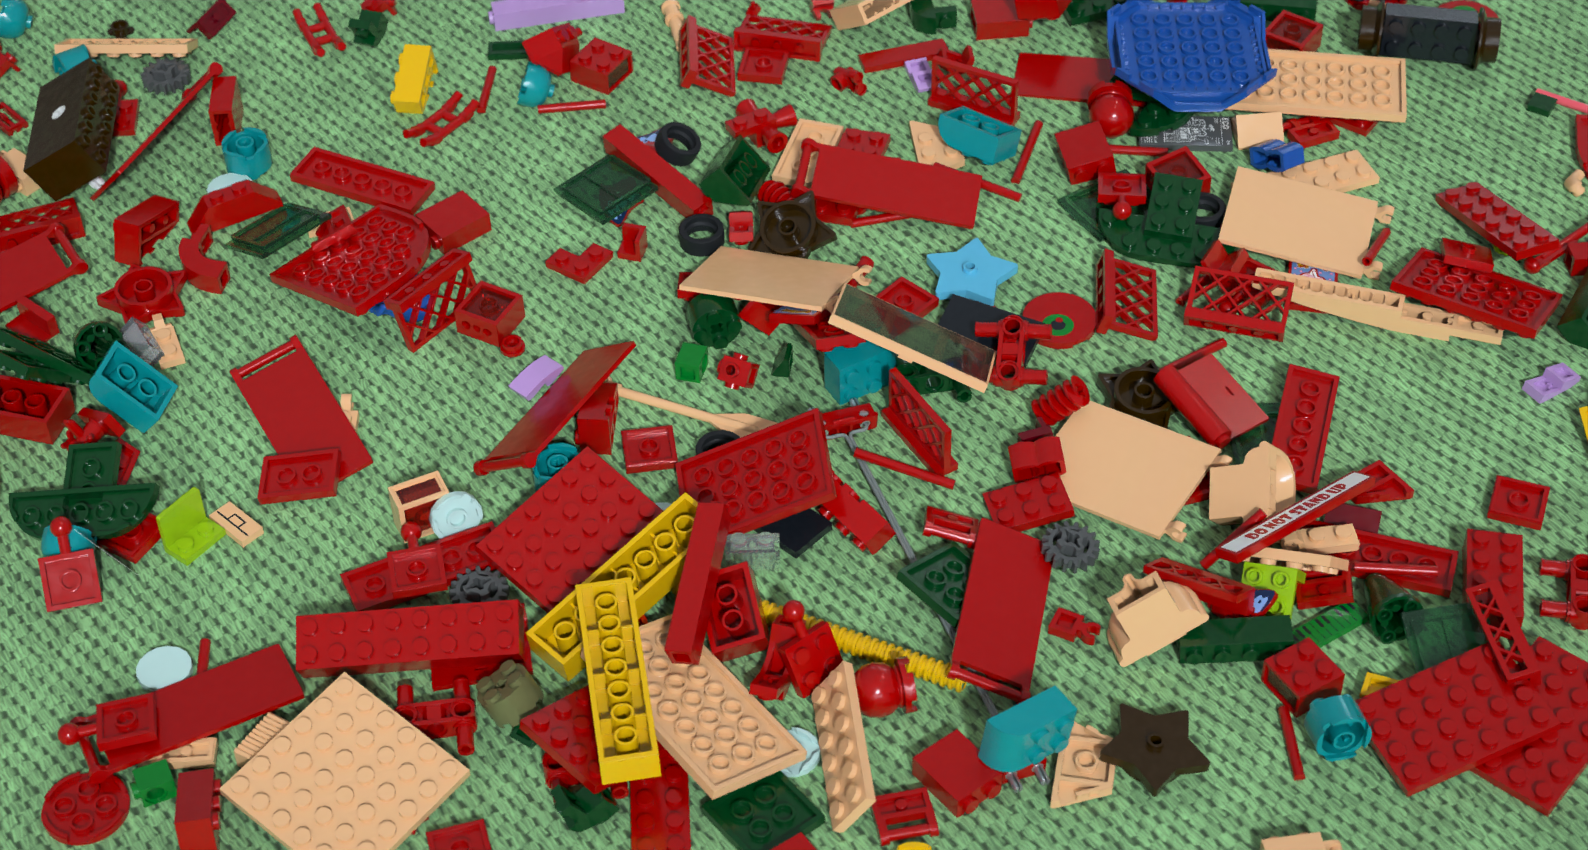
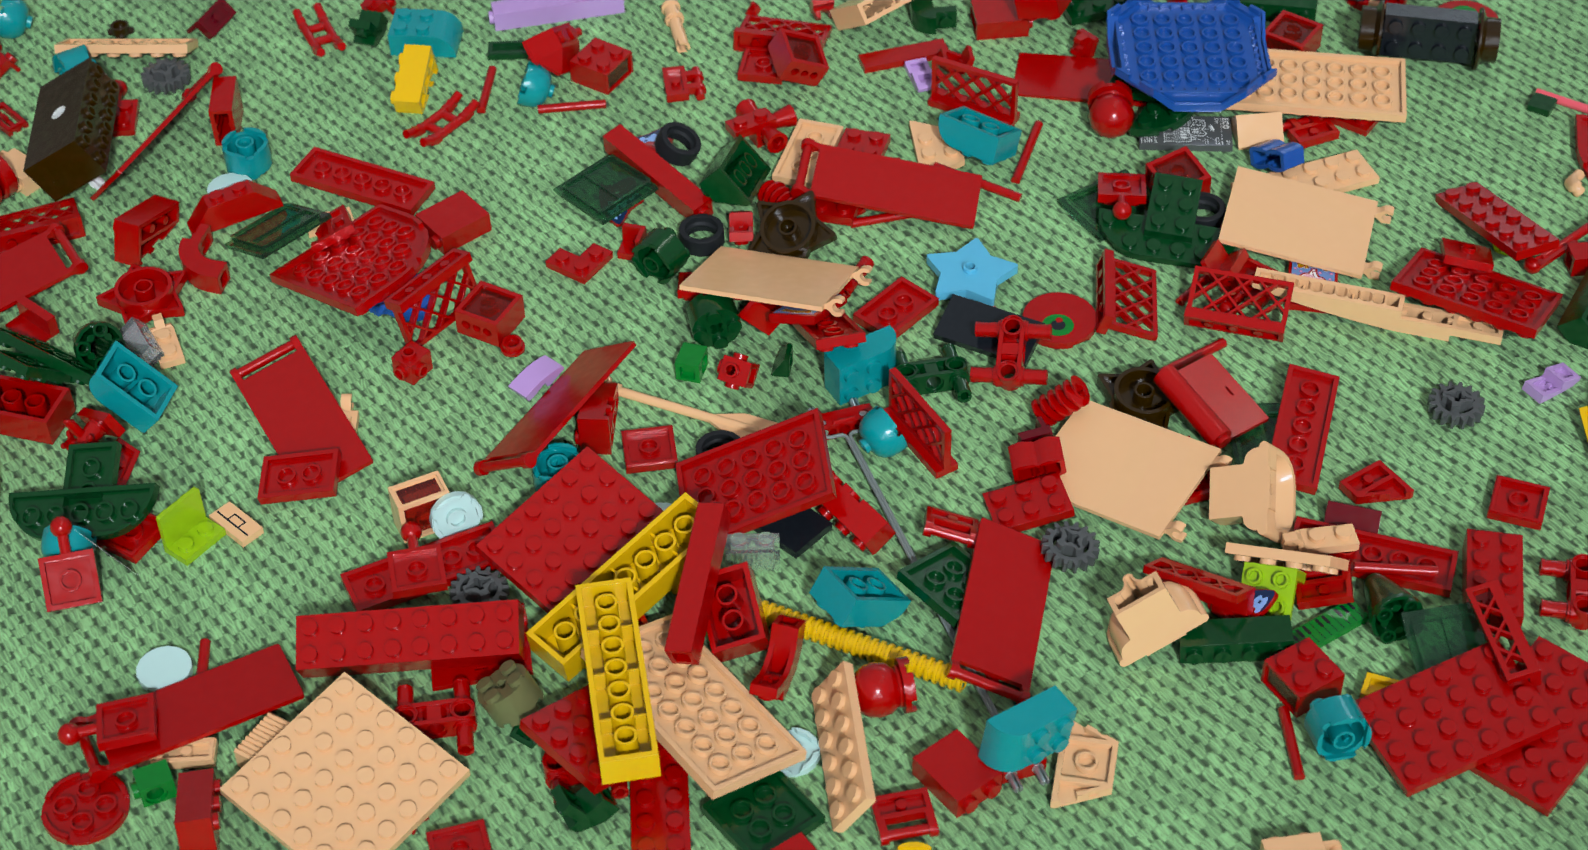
(412, 363): none -> red brick
(425, 27): none -> teal brick
(660, 255): none -> dark green brick
(676, 84): none -> red plate
(691, 55): red fence -> none
(798, 57): none -> red piece
(809, 655): red plate -> none
(848, 78): red plate -> none
(858, 596): none -> teal brick
(880, 434): none -> teal cylinder
(904, 468): red bar -> none
(913, 337): clear smoke door -> none
(1071, 625): red plate -> none
(1084, 44): none -> red tile
(1085, 152): red brick -> none
(1138, 150): red bar -> none
(1154, 748): dark brown plate -> none
(1253, 520): red bar -> none
(1294, 517): tile -> none
(1376, 246): red piece -> none
(1456, 405): none -> dark grey gear

